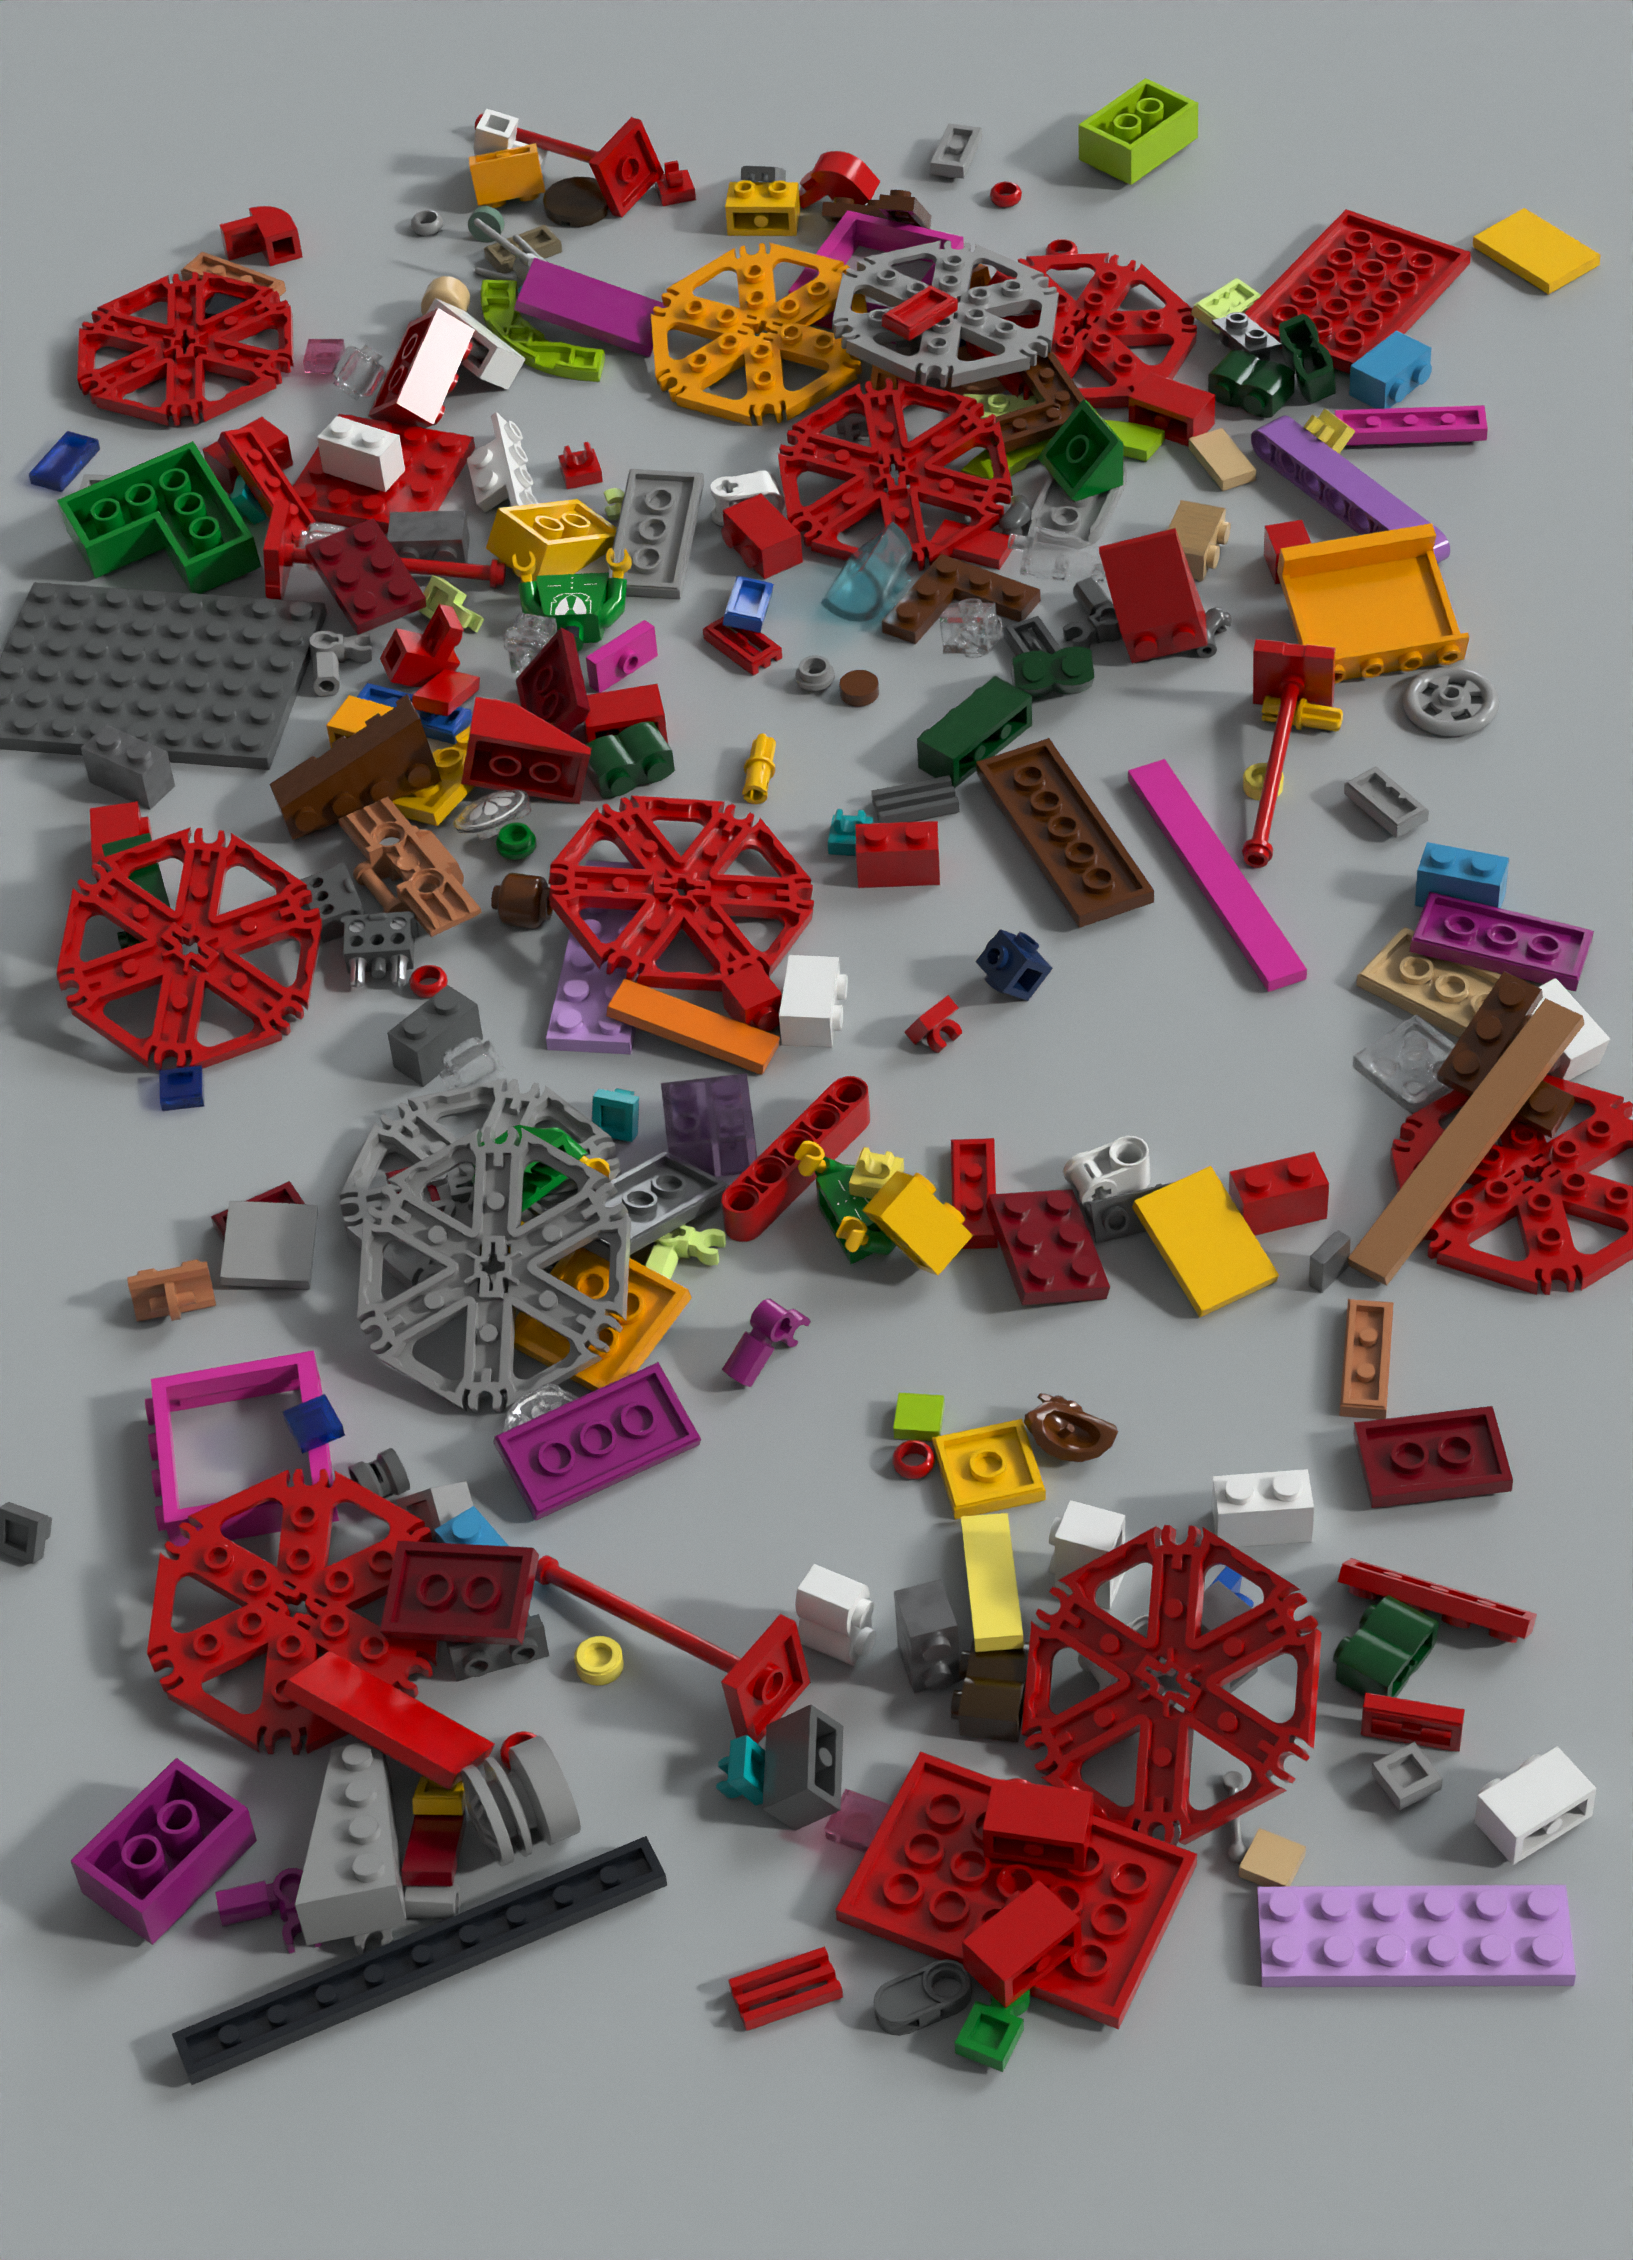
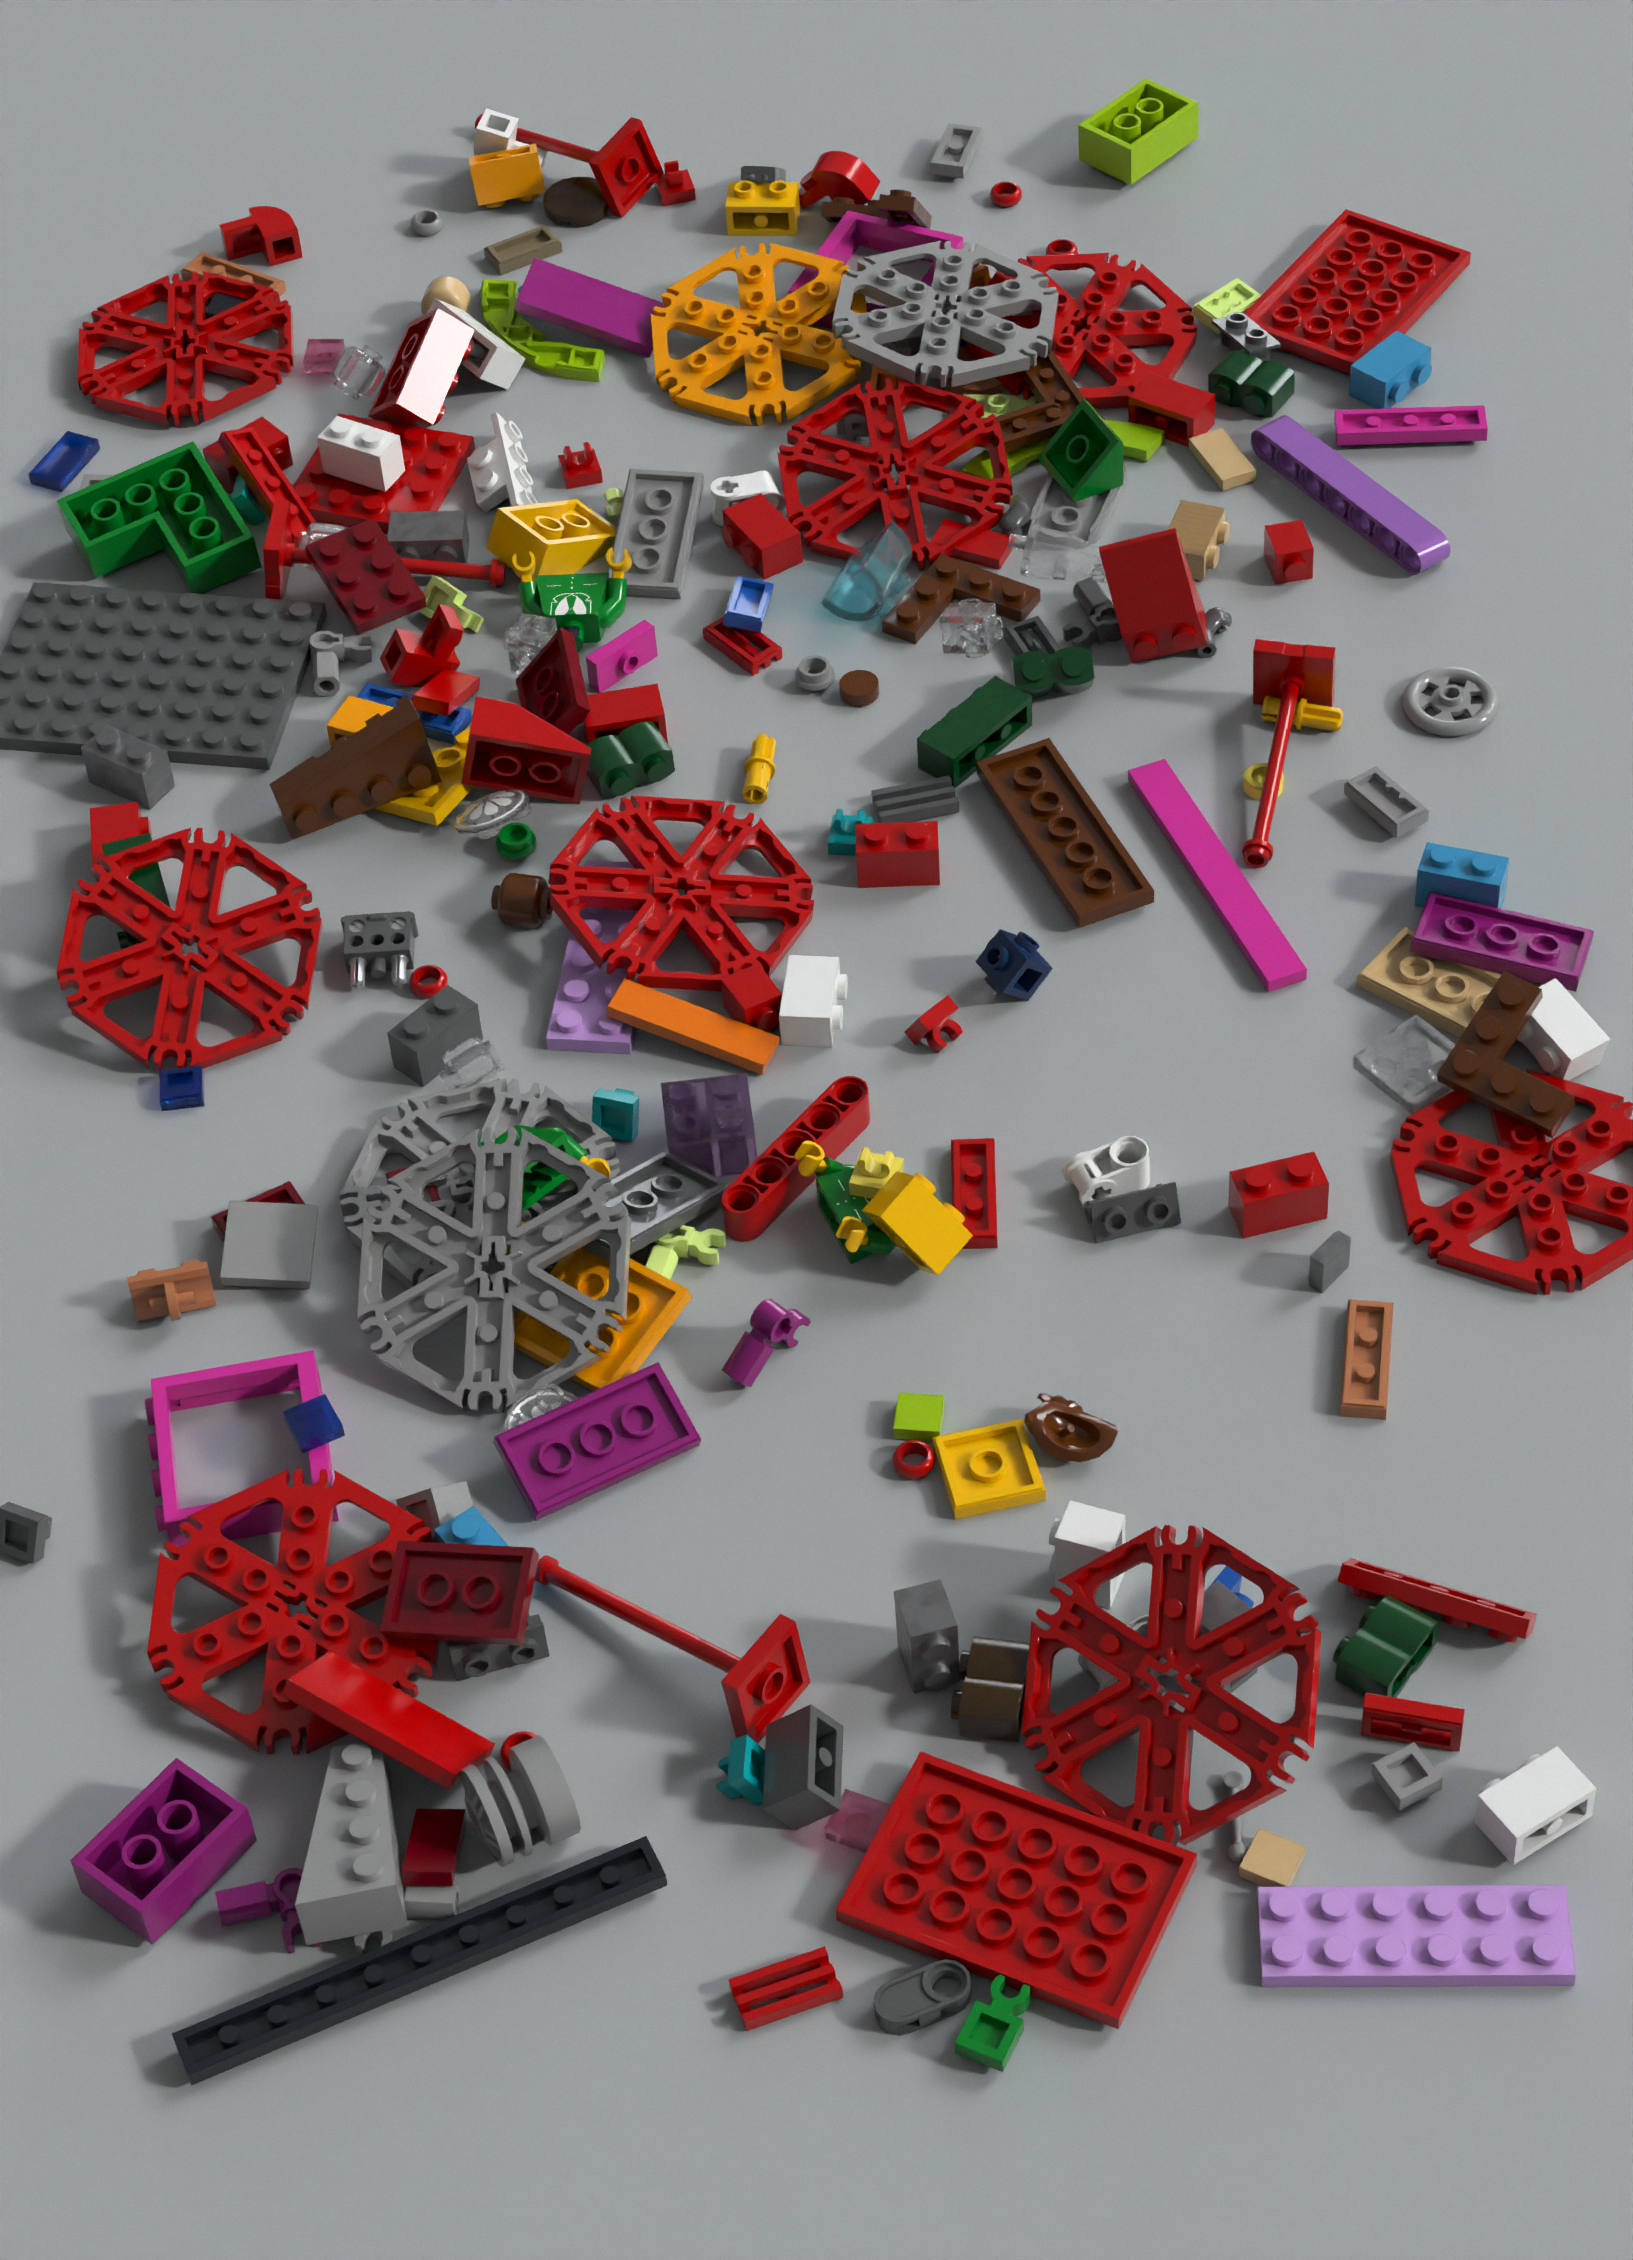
(334, 897): dark grey piece -> none
(381, 1475): dark grey wheel -> none
(430, 872): nougat piece -> none
(436, 1800): yellow tile -> none
(491, 218): sand green tile -> none
(521, 263): light grey plant -> none
(599, 1660): light yellow tile -> none
(835, 1615): white brick -> none
(919, 312): red tile -> none
(992, 1582): light yellow tile -> none
(1021, 1943): red brick -> none
(1038, 1823): red brick -> none
(1047, 1247): dark red plate -> none
(1205, 1241): yellow tile -> none
(1263, 1508): white brick -> none
(1307, 358): dark green brick -> none
(1330, 430): light yellow tile -> none
(1373, 602): light orange panel -> none
(1432, 1457): dark red plate -> none
(1465, 1142): medium nougat tile -> none
(1536, 251): yellow tile -> none

